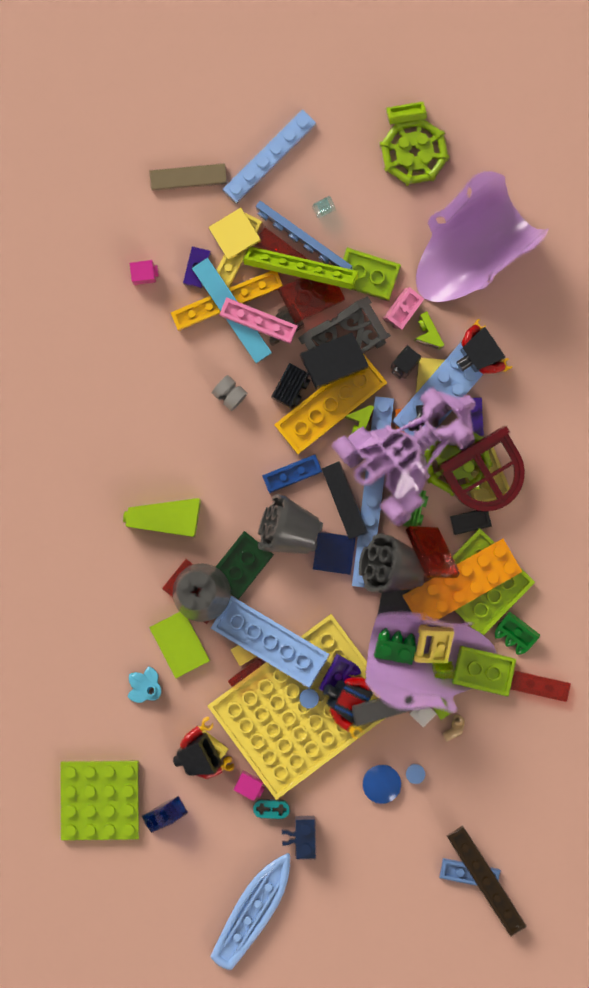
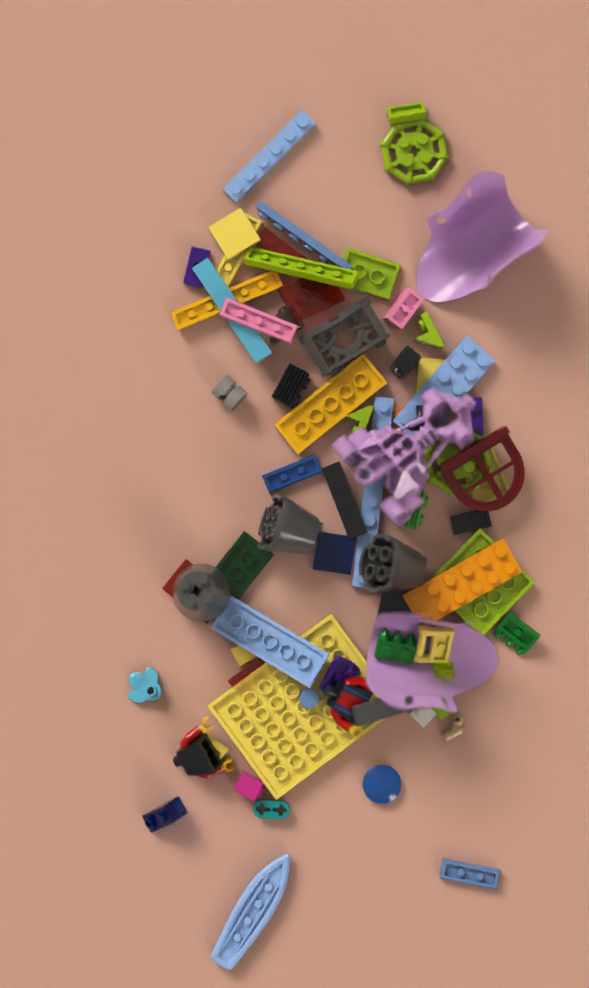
(100, 800): lime plate -> none
(143, 272): dark pink brick -> none
(168, 517): lime slope -> none
(179, 644): lime tile -> none
(188, 177): dark tan tile -> none
(304, 837): dark blue brick -> none
(323, 207): clear light blue brick -> none
(334, 360): black tile -> none
(415, 773): medium blue tile -> none
(432, 552): clear red tile -> none
(481, 352): black torso -> none
(484, 671): lime tile -> none
(486, 881): dark brown tile -> none
(540, 686): clear red tile -> none

